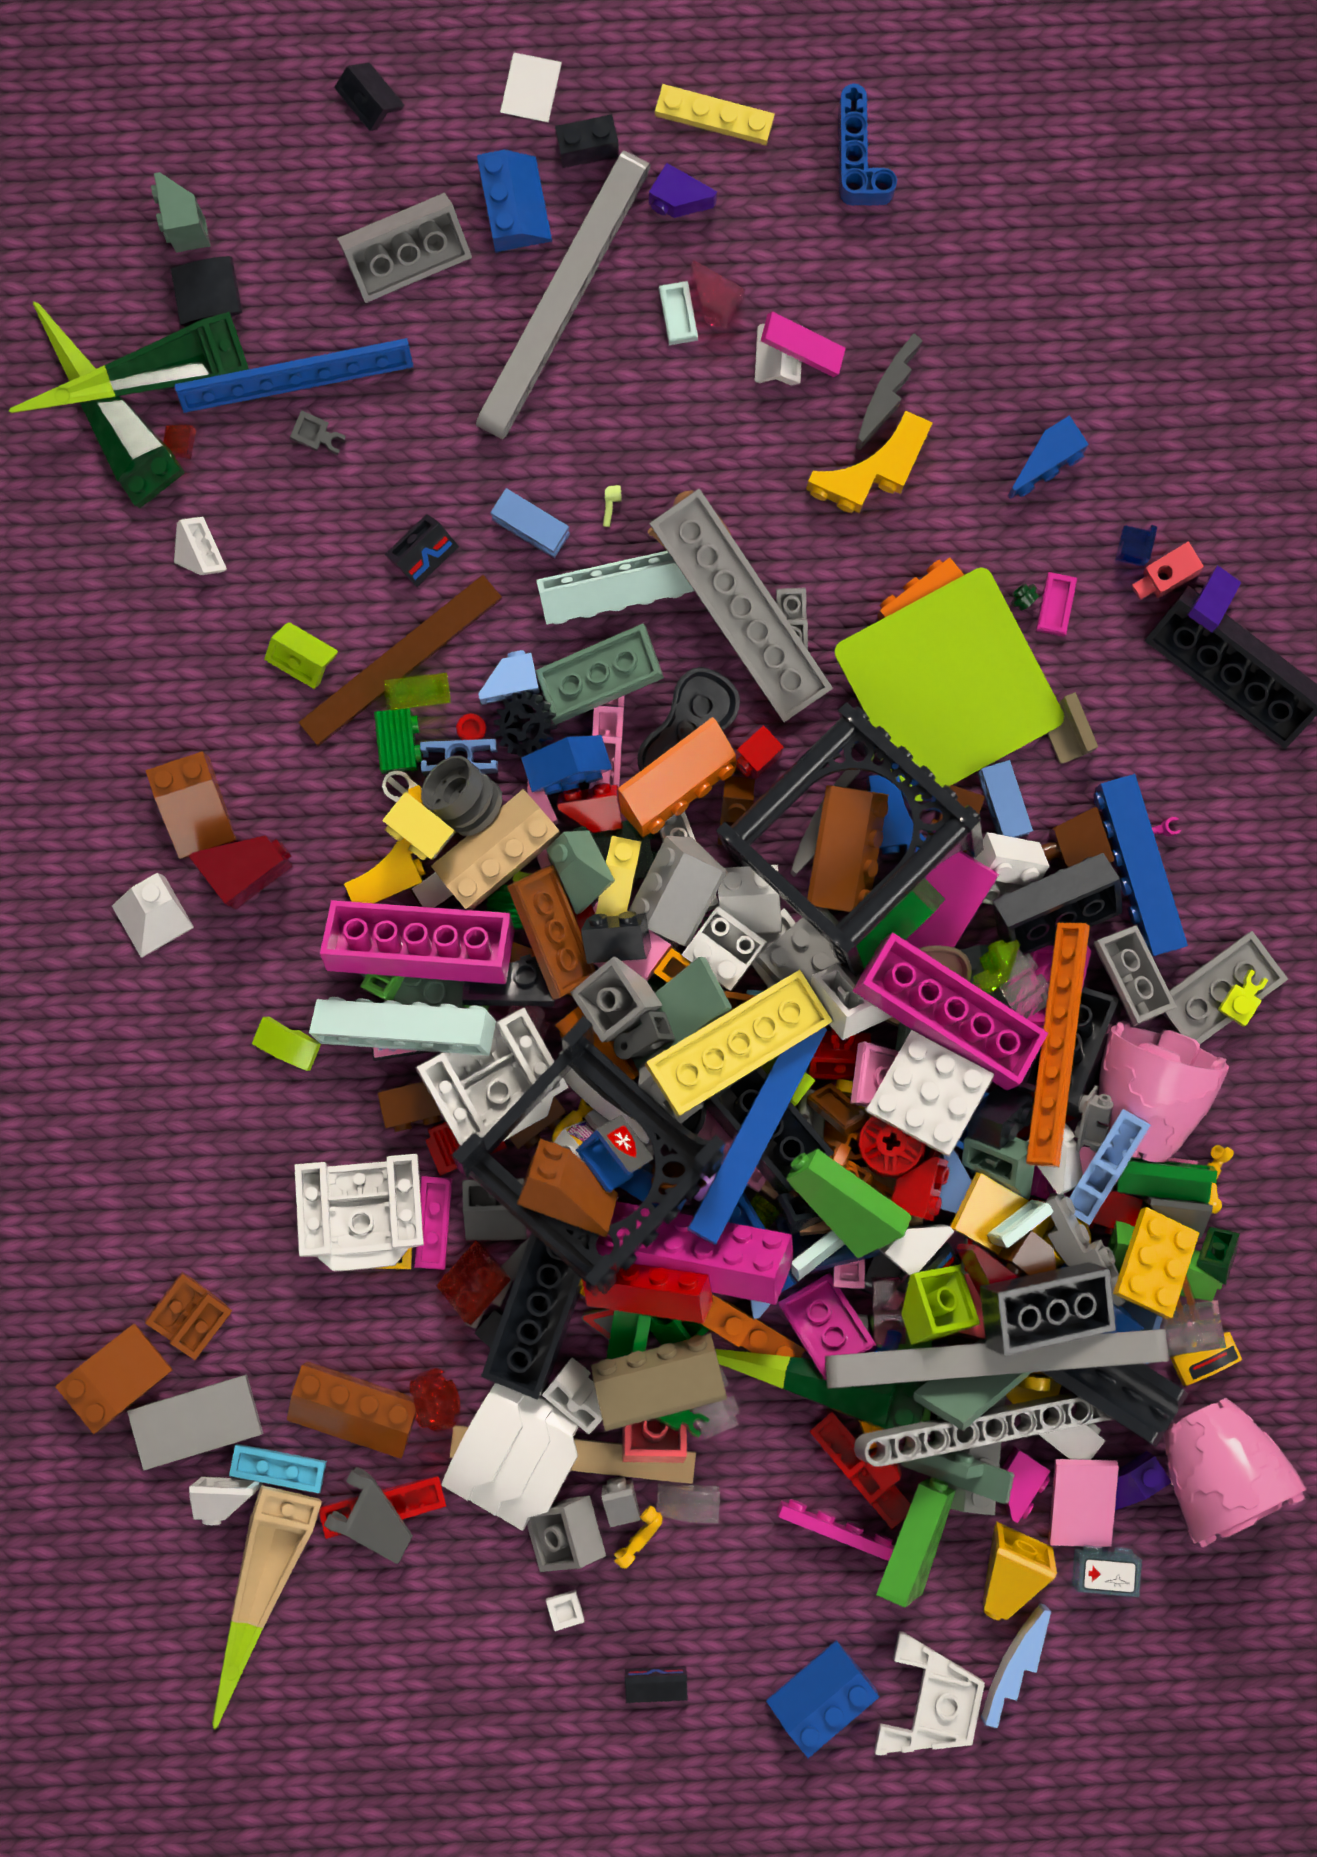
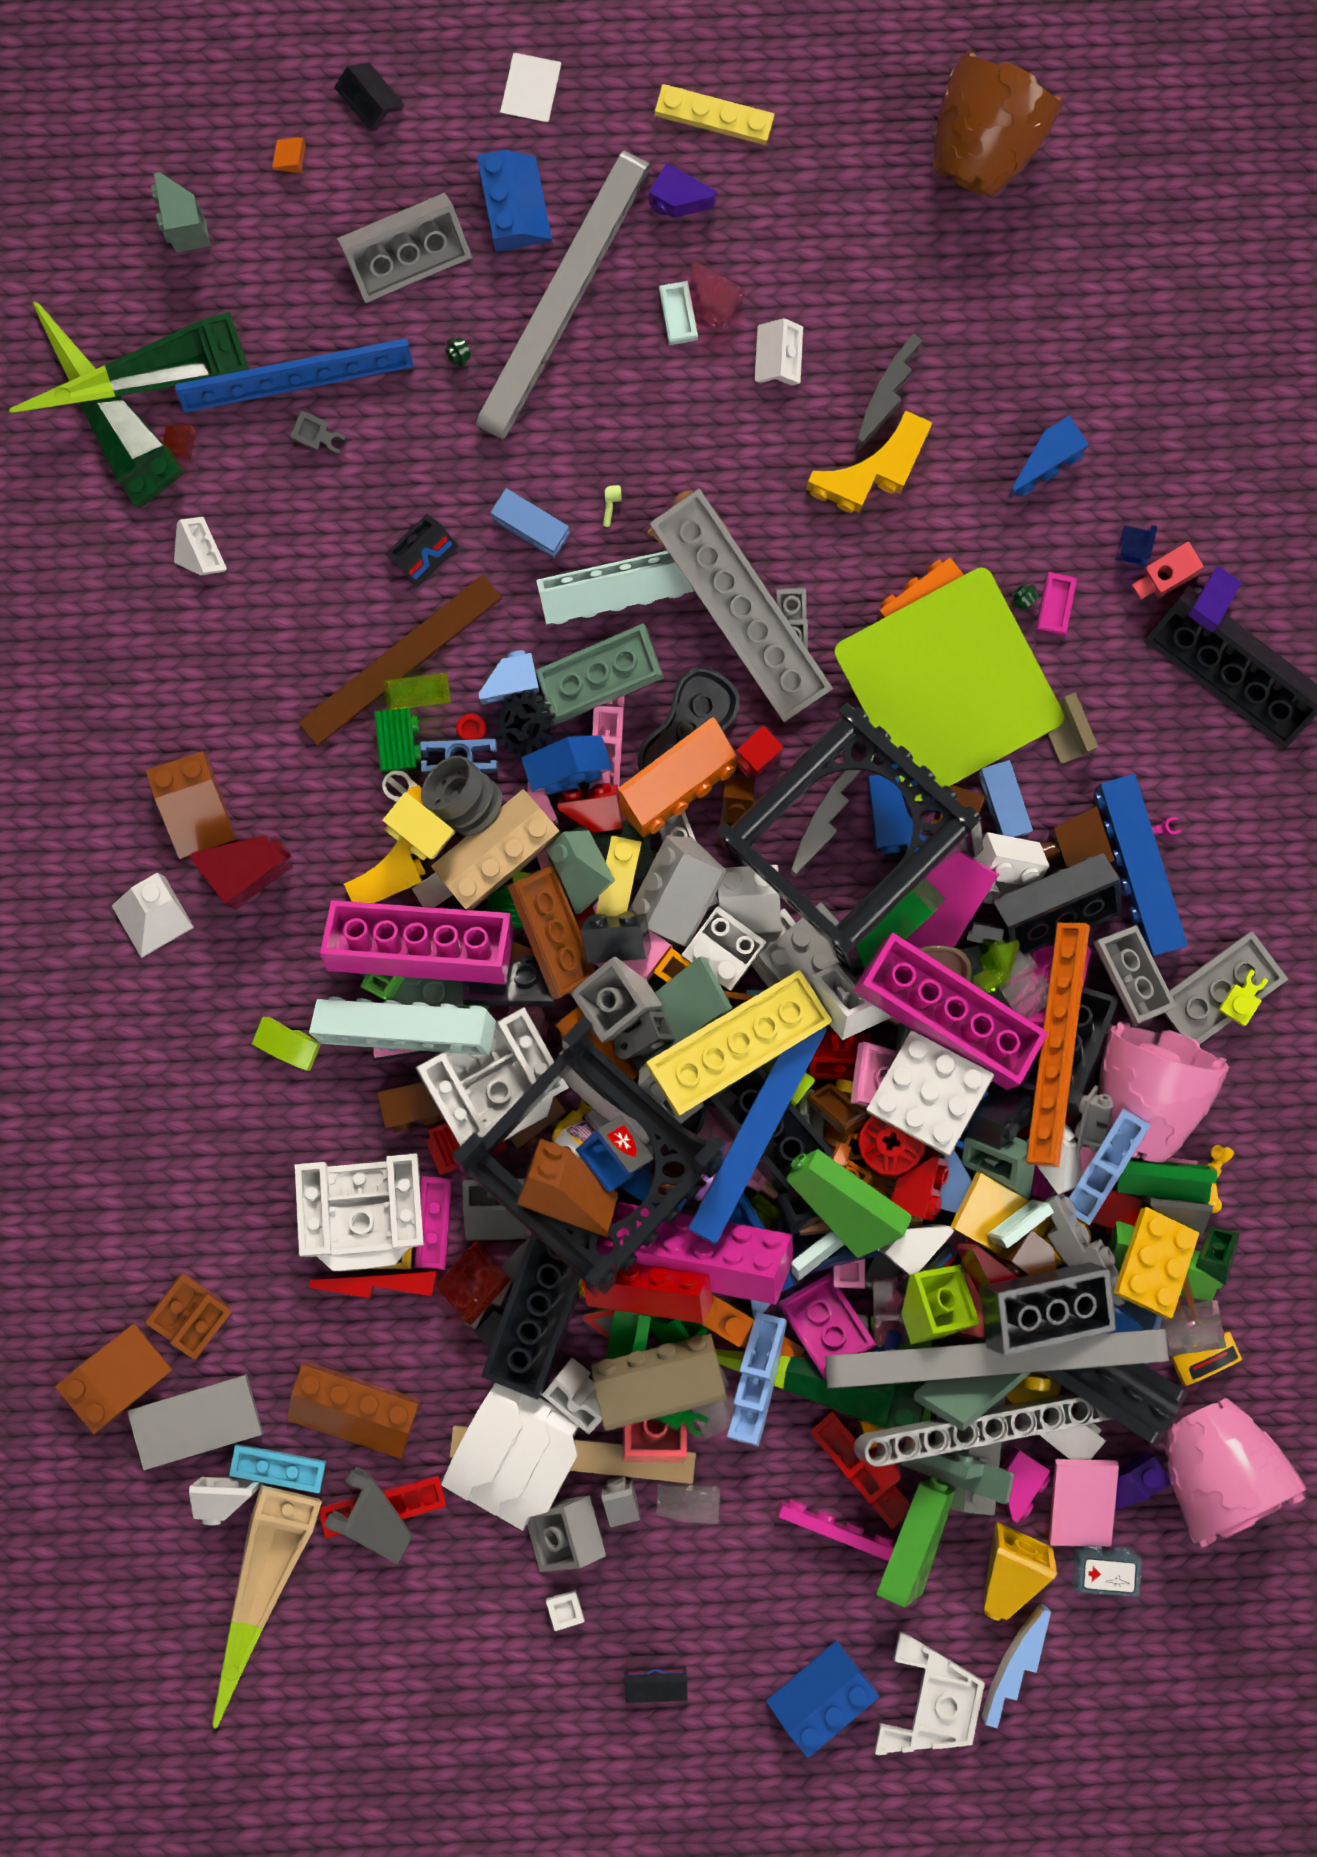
(206, 289): black slope -> none
(289, 155): none -> orange slope
(299, 654): lime panel -> none
(363, 1285): none -> red slope
(432, 1412): clear red plate -> none
(457, 351): none -> dark green plate
(587, 141): black brick -> none
(653, 1521): yellow arm -> none
(757, 1379): none -> light blue slope
(802, 344): dark pink tile -> none
(847, 847): dark orange slope -> none
(857, 145): blue beam -> none
(983, 933): none -> black slope
(990, 123): none -> dark orange piece

